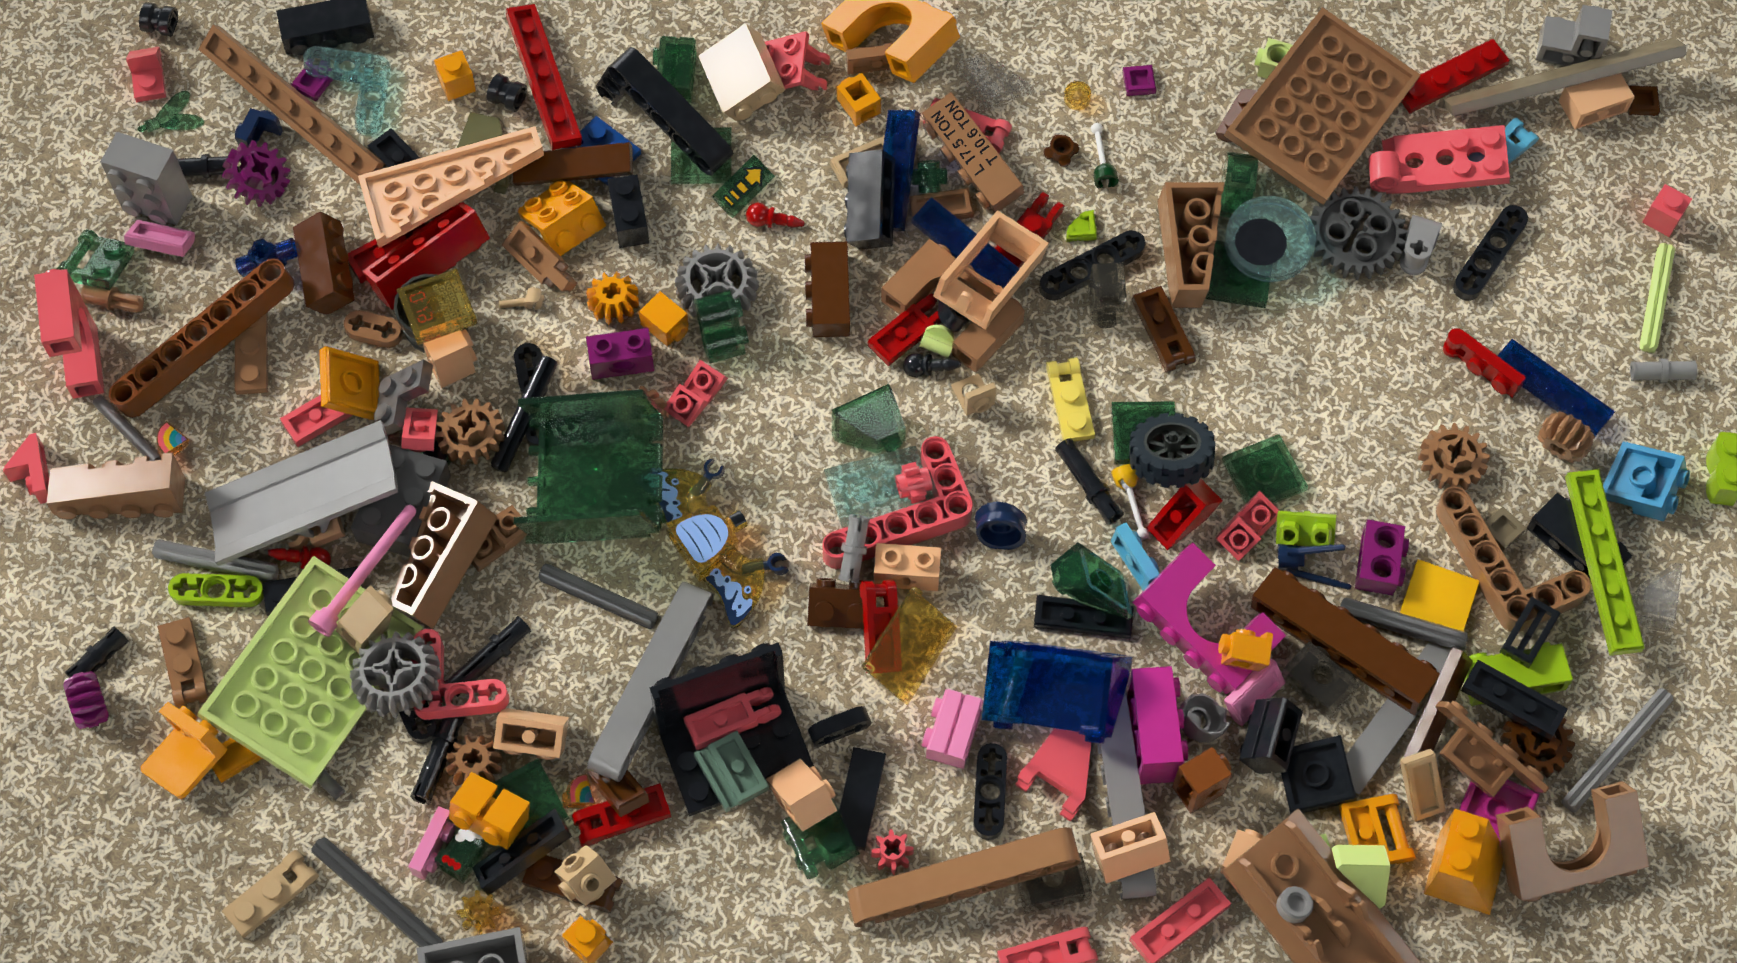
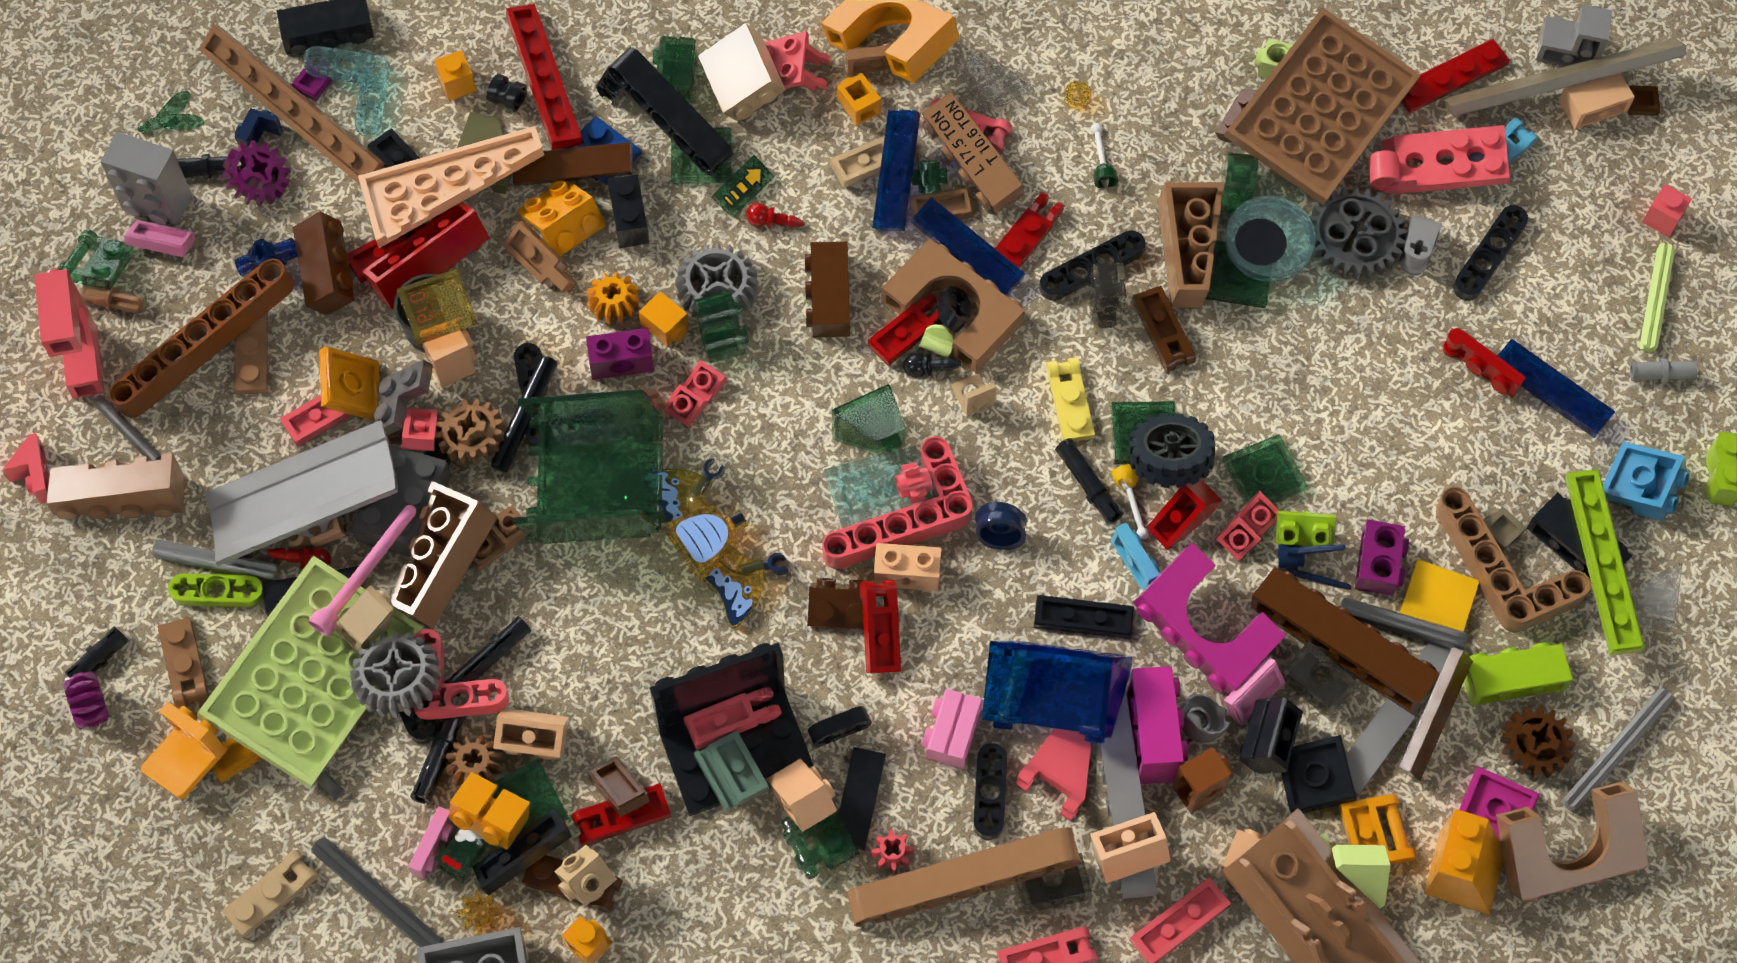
(147, 74): coral slope -> none
(158, 19): black wheel -> none
(170, 440): tile -> none
(371, 334): medium nougat beam -> none
(533, 296): tan hand -> none
(578, 793): tile -> none
(598, 596): dark grey axle -> none
(660, 660): light grey beam -> none
(854, 548): light grey pin -> none
(870, 199): black brick -> none
(909, 646): clear yellow piece -> none
(1012, 238): light nougat door -> none
(1061, 142): reddish brown plate -> none
(1082, 228): lime tile -> none
(1091, 581): clear green slope -> none
(1139, 80): magenta tile -> none
(1246, 650): light orange brick -> none
(1294, 904): light grey tile -> none
(1422, 785): tan tile -> none
(1469, 461): medium nougat gear -> none
(1481, 757): medium nougat bracket -> none
(1514, 699): black plate -> none
(1518, 654): black tile -> none
(1566, 437): medium nougat gear -> none

